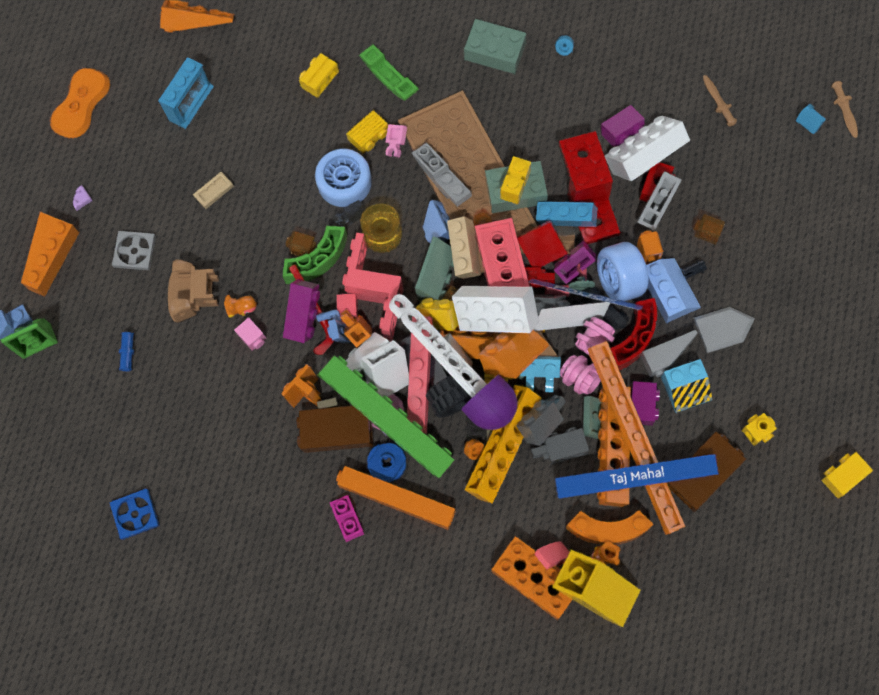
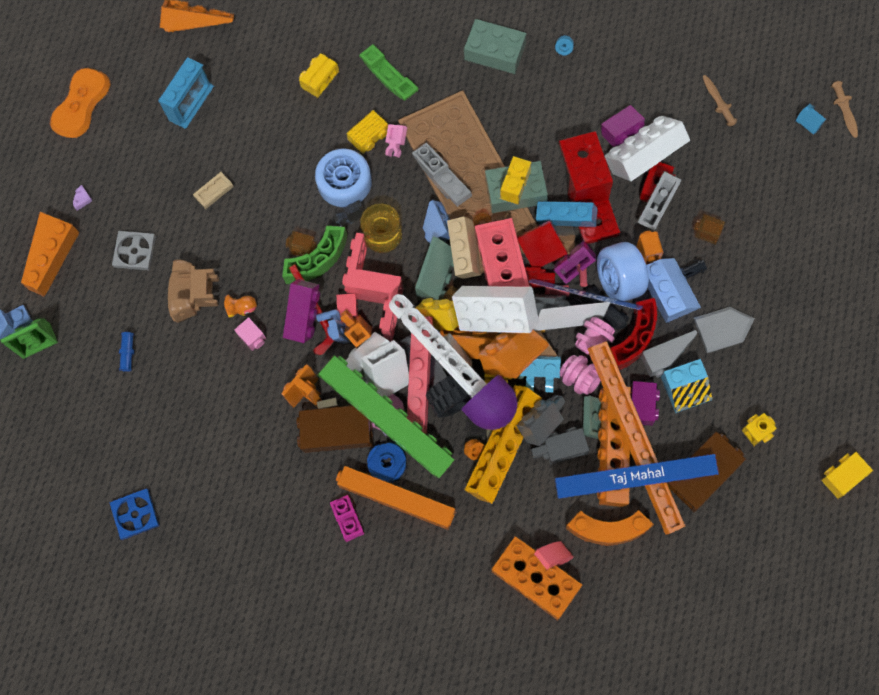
(581, 284): sand green piece -> none
(597, 588): yellow slope -> none
(606, 553): orange animal -> none

